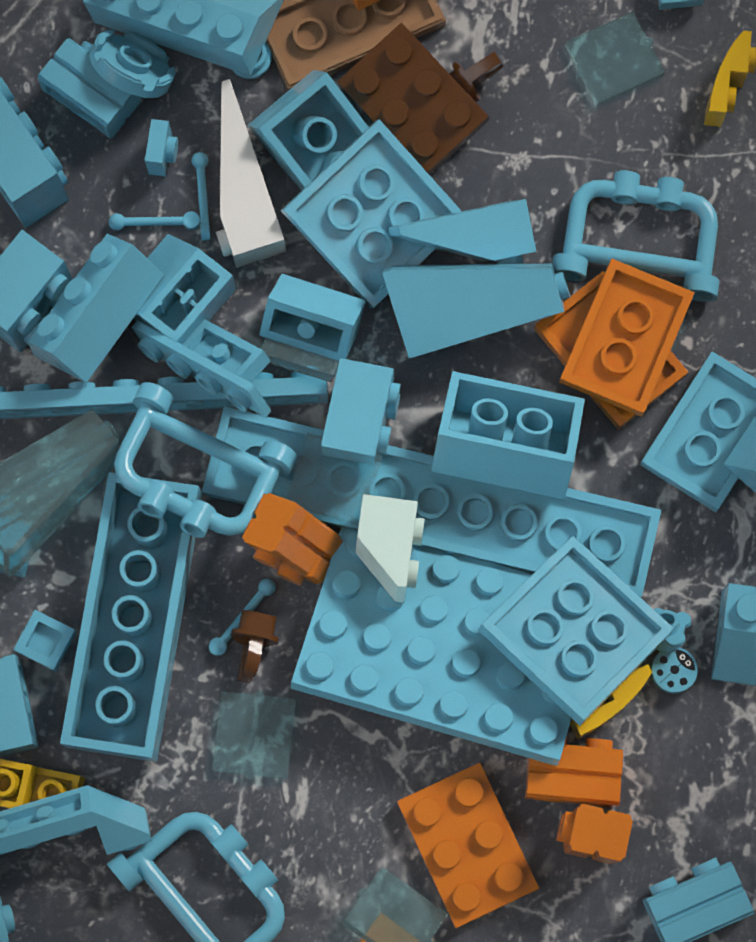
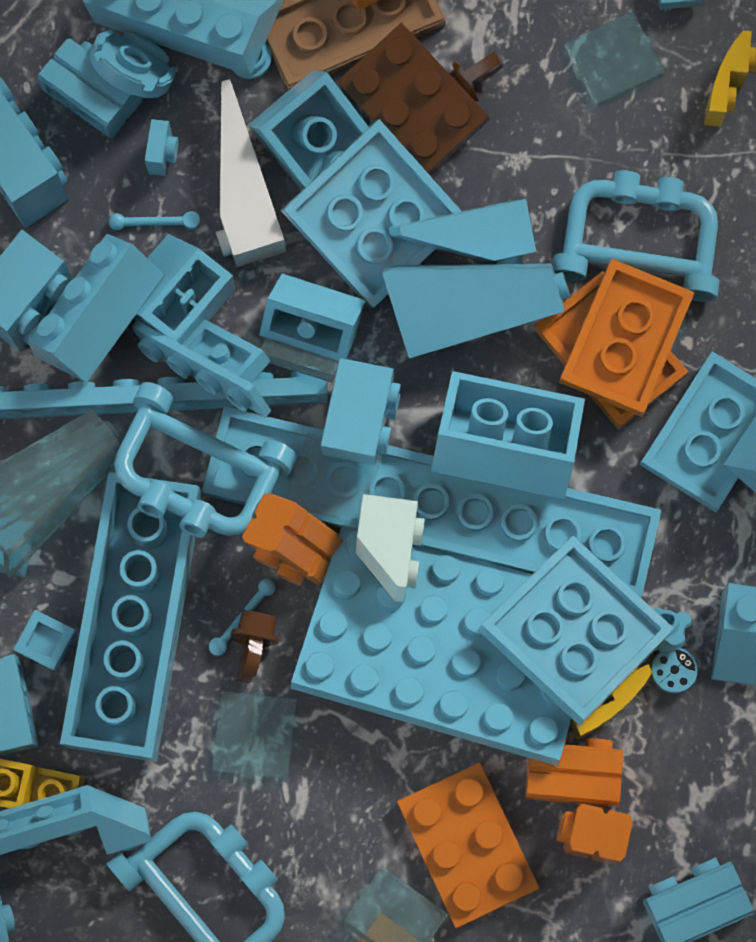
(200, 161): medium azure hinge -> none

